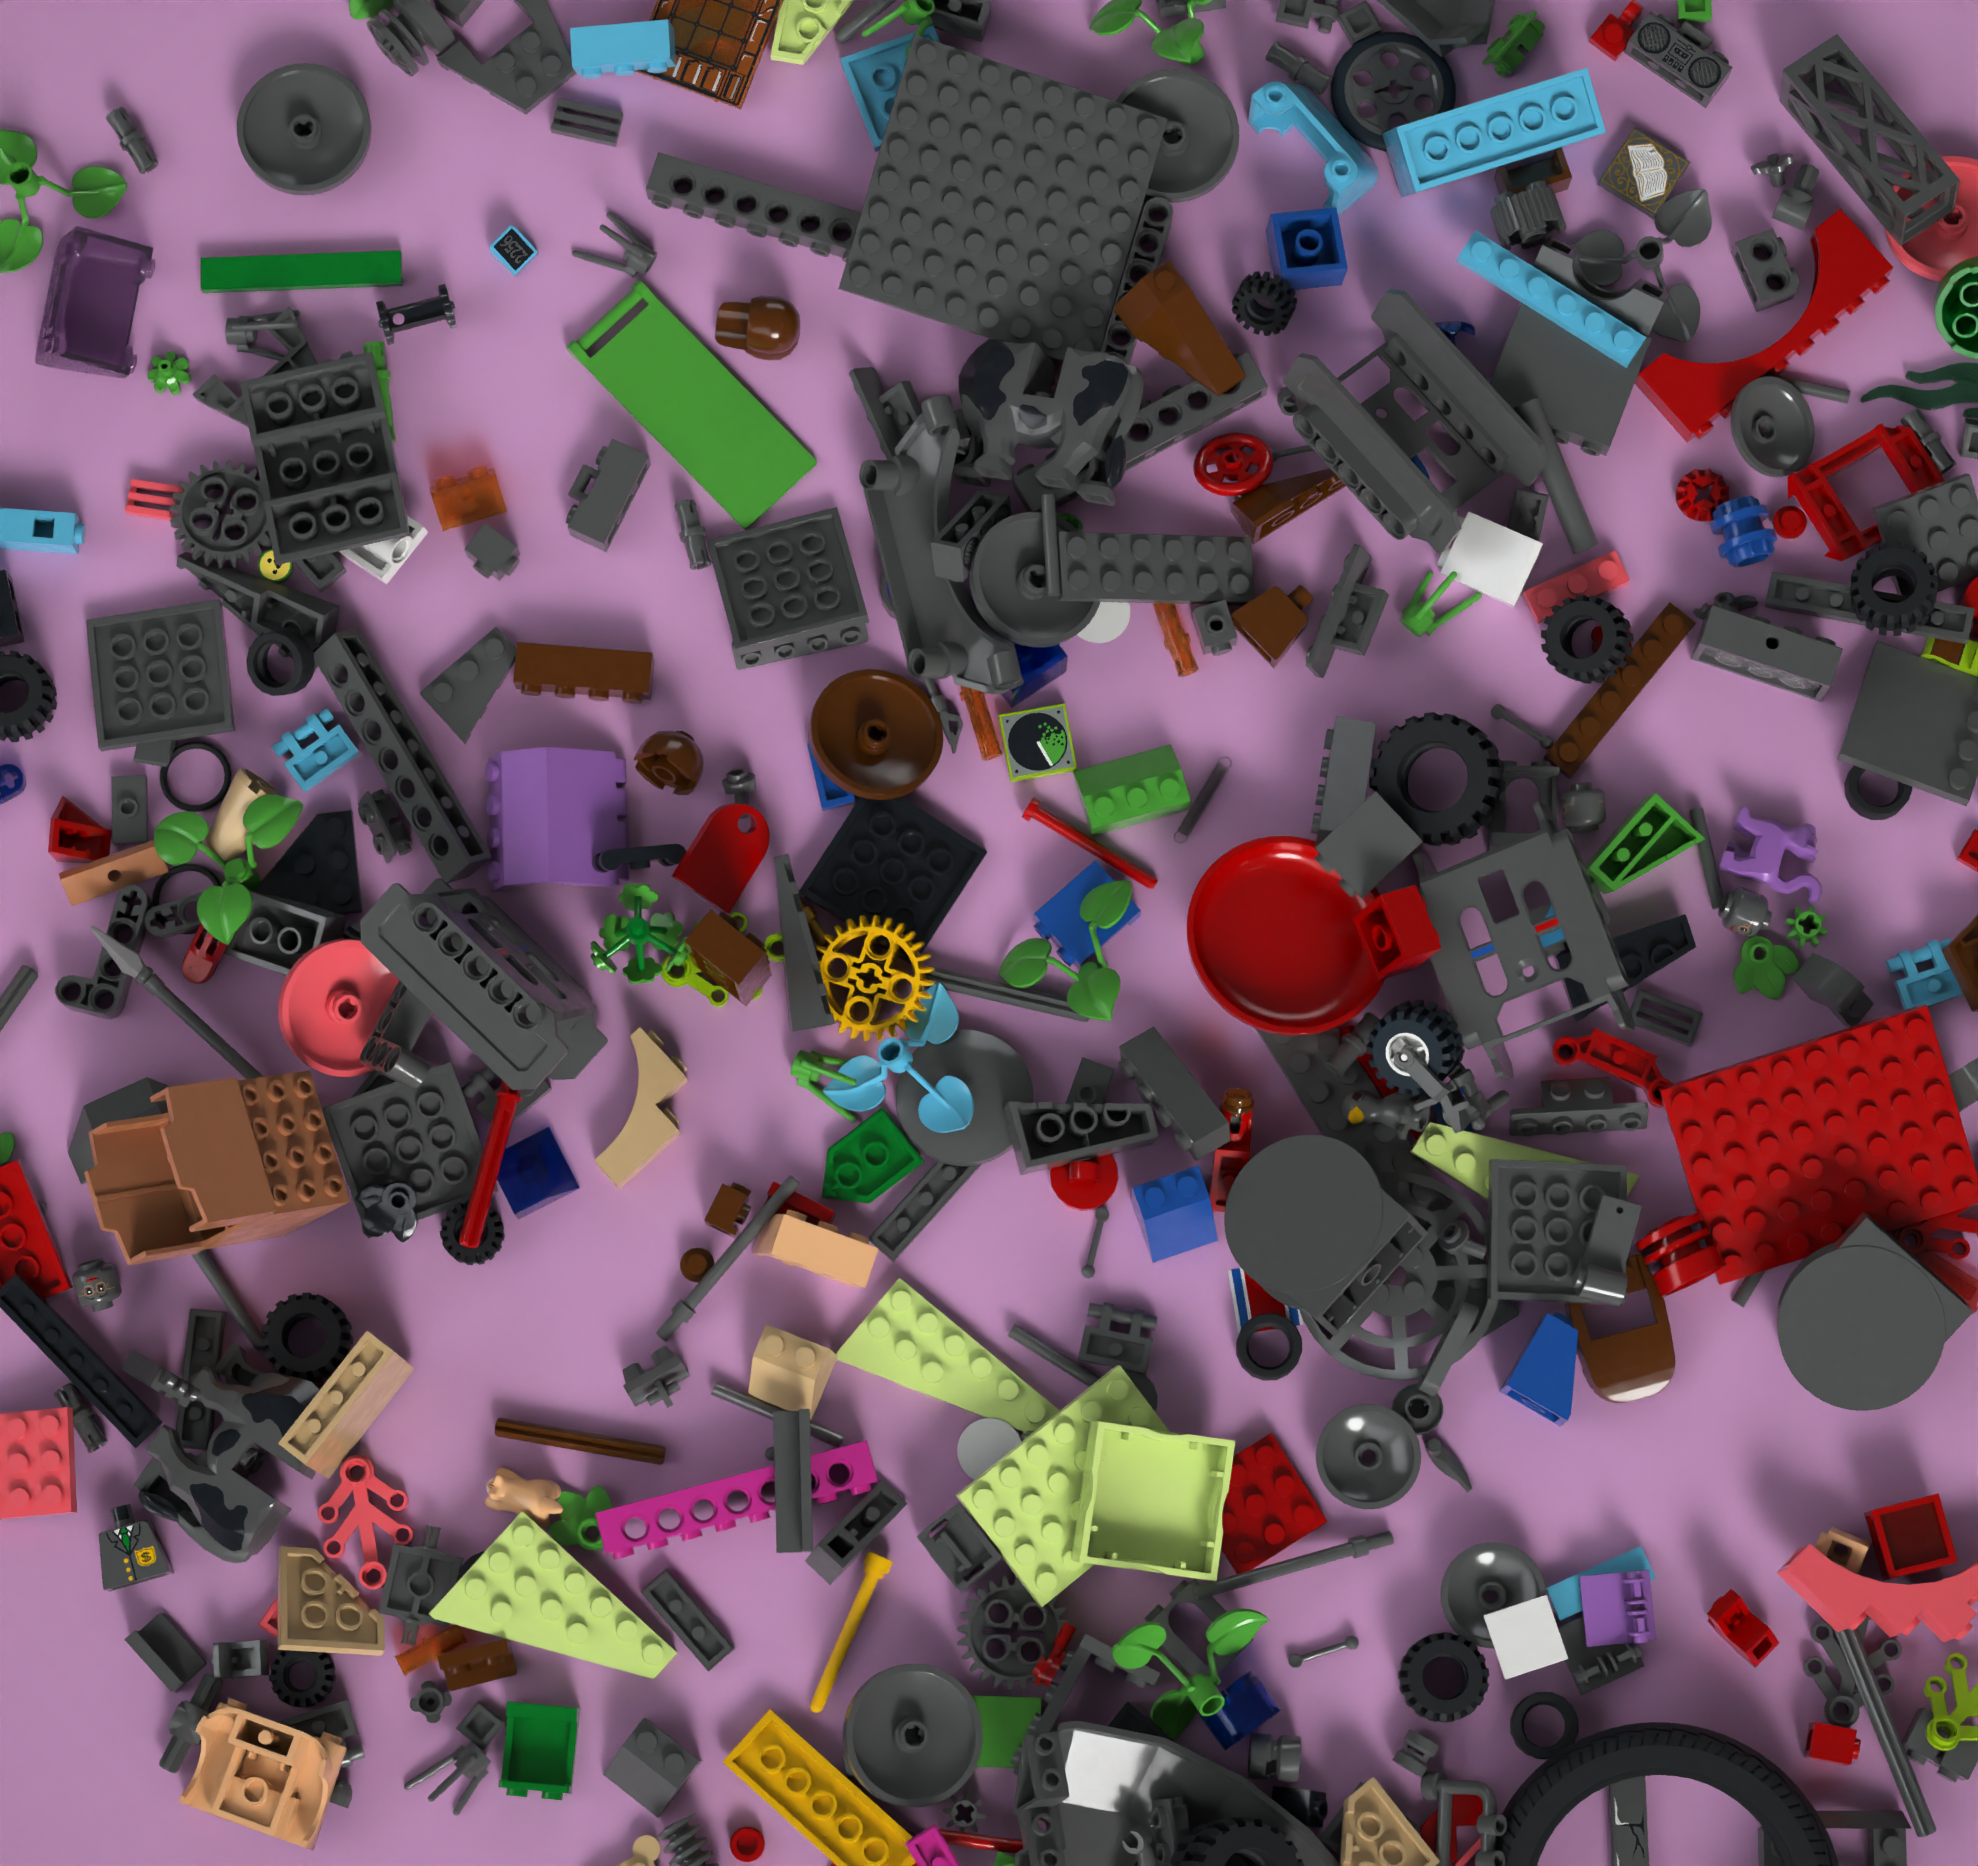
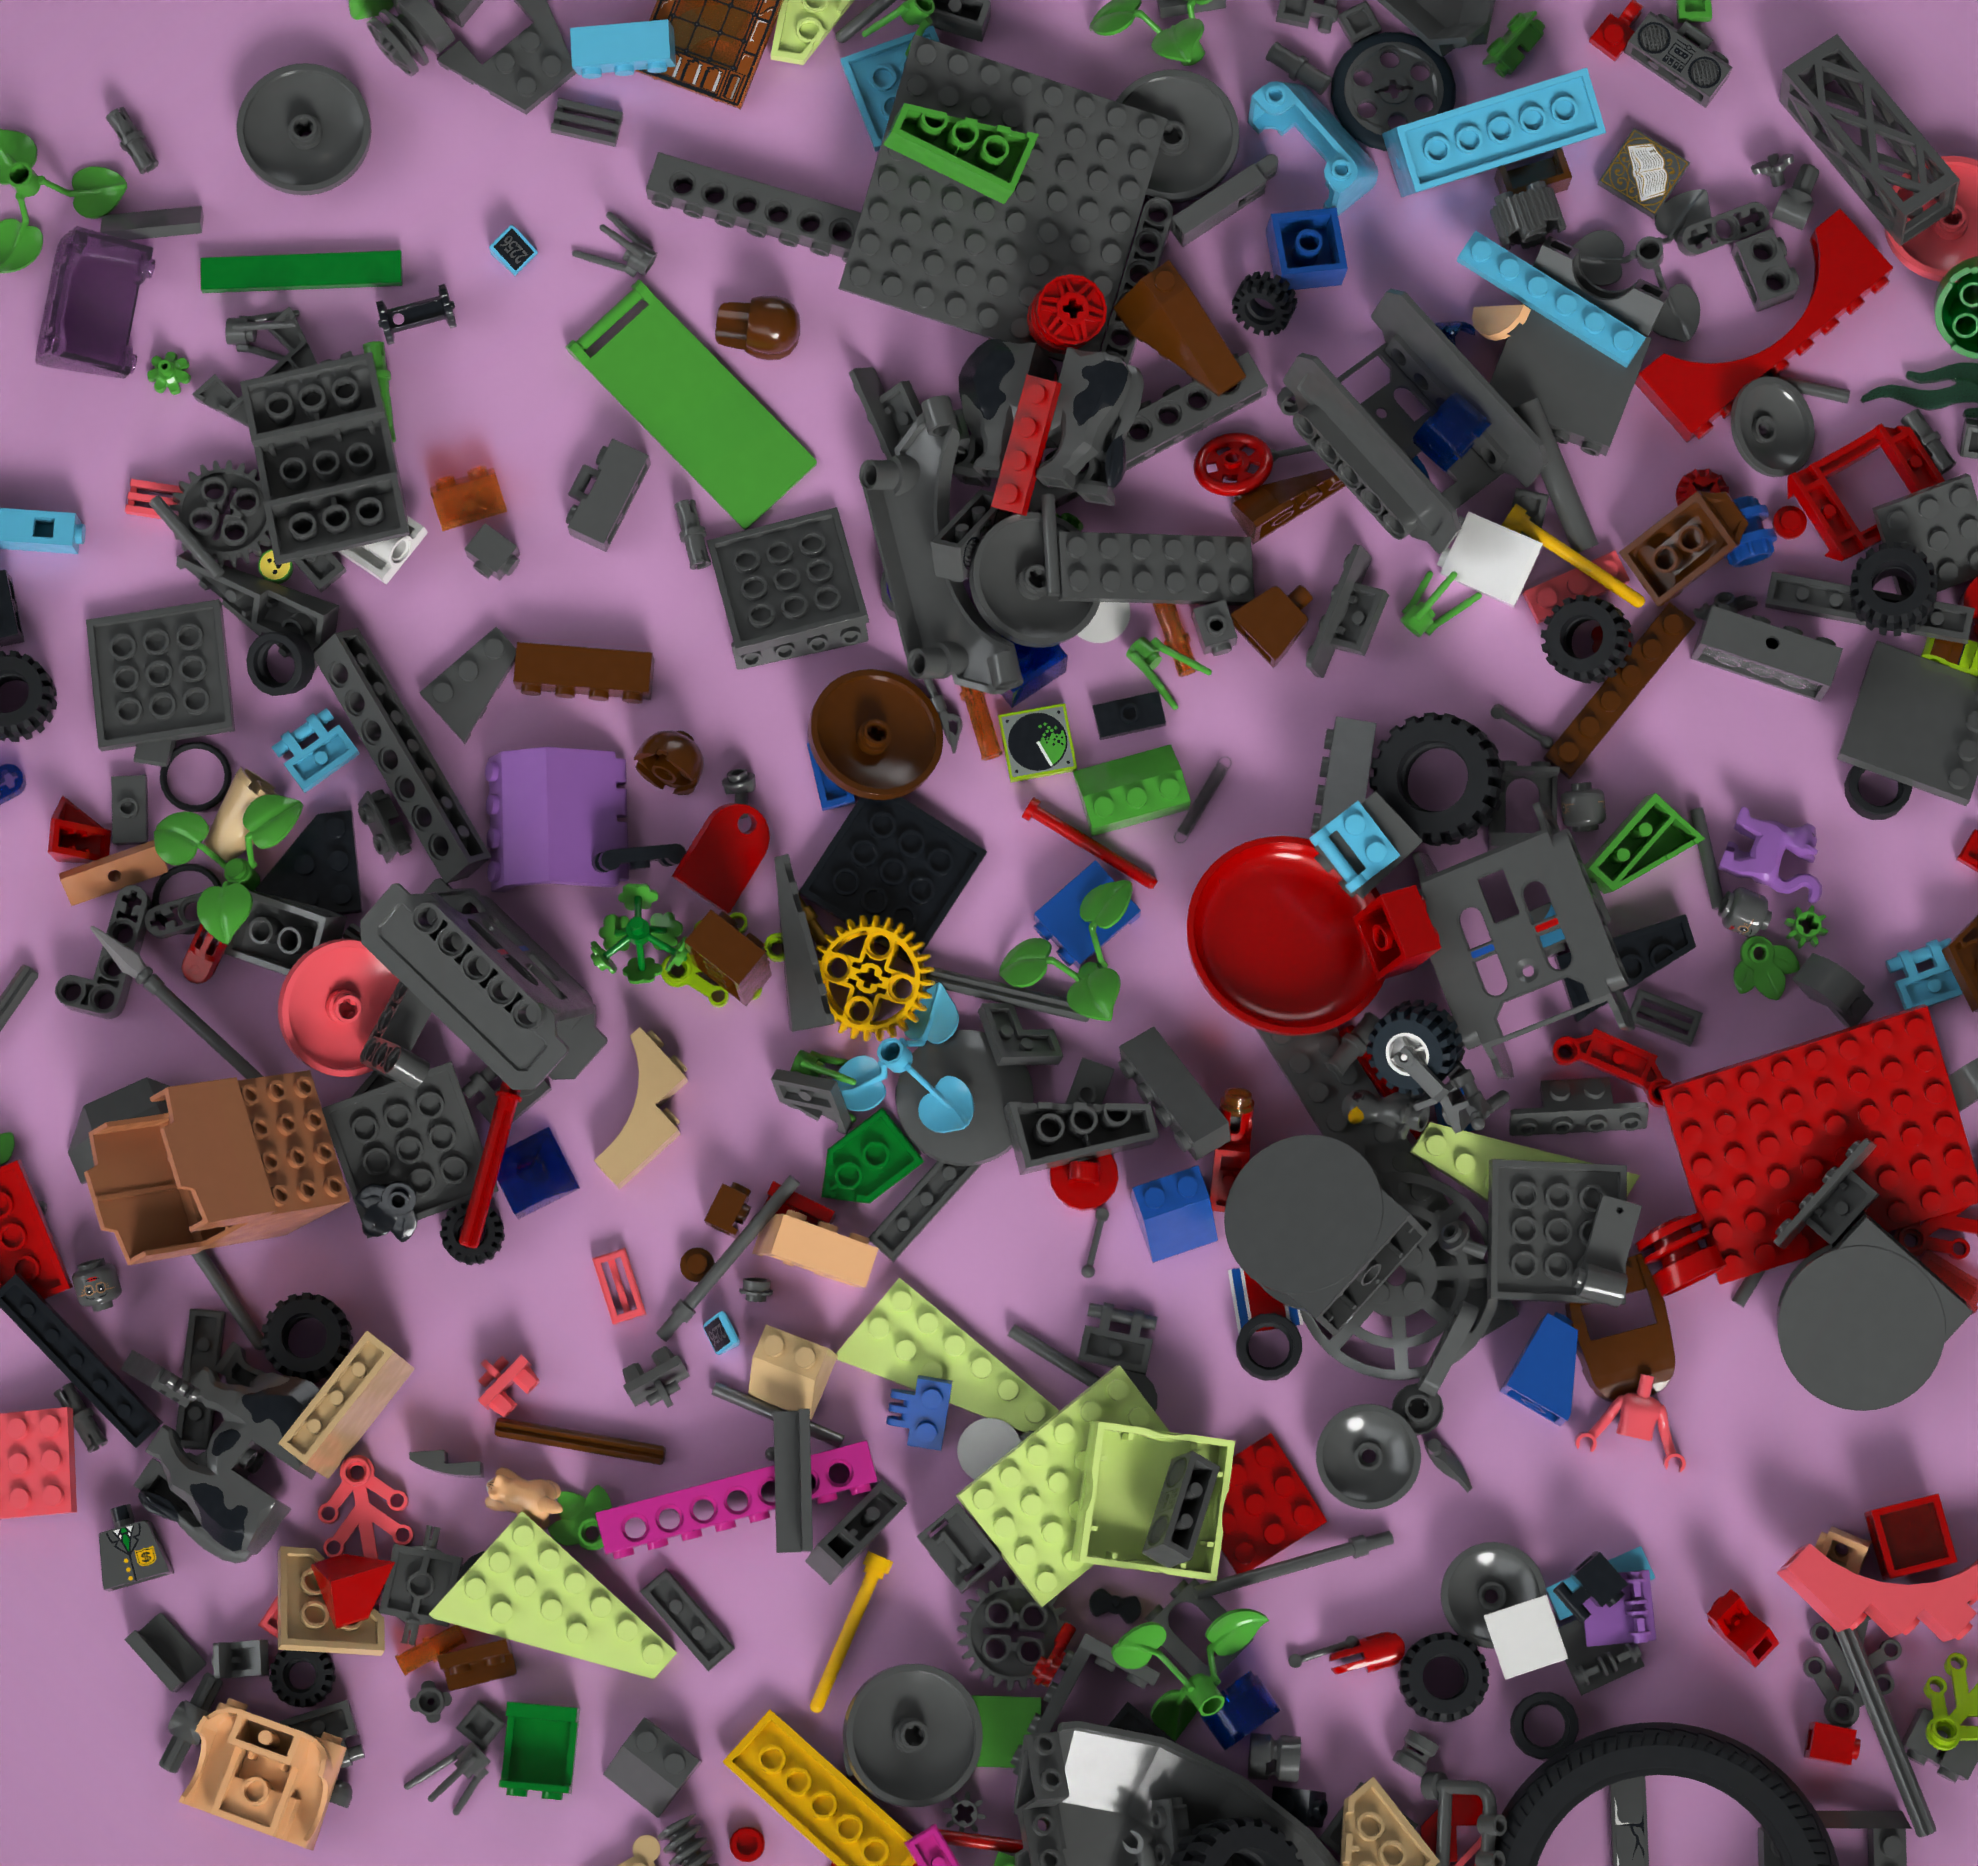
(154, 223): none -> dark grey tile
(186, 537): none -> dark grey bar
(351, 1586): none -> red slope
(438, 1462): none -> dark grey slope
(517, 1373): none -> coral hips
(628, 1314): none -> coral tile
(721, 1333): none -> slope
(756, 1289): none -> dark grey plate
(812, 1096): none -> dark grey wing
(922, 1411): none -> blue hinge
(962, 149): none -> bright green wedge
(1014, 1045): none -> dark grey plate
(1026, 445): none -> red plate
(1054, 327): none -> red wheel
(1103, 1602): none -> black piece
(1129, 715): none -> black plate
(1147, 658): none -> bright green plant
(1181, 1509): none -> dark grey piece
(1223, 201): none -> dark grey hinge
(1365, 841): none -> medium azure plate
(1377, 1653): none -> red arm
(1451, 431): none -> clear blue brick
(1497, 321): none -> light nougat tile
(1519, 521): none -> yellow piece
(1596, 1581): none -> black brick
(1637, 1420): none -> coral piece
(1685, 544): none -> reddish brown slope
(1710, 229): none -> dark grey beam
(1836, 1203): none -> dark grey bracket

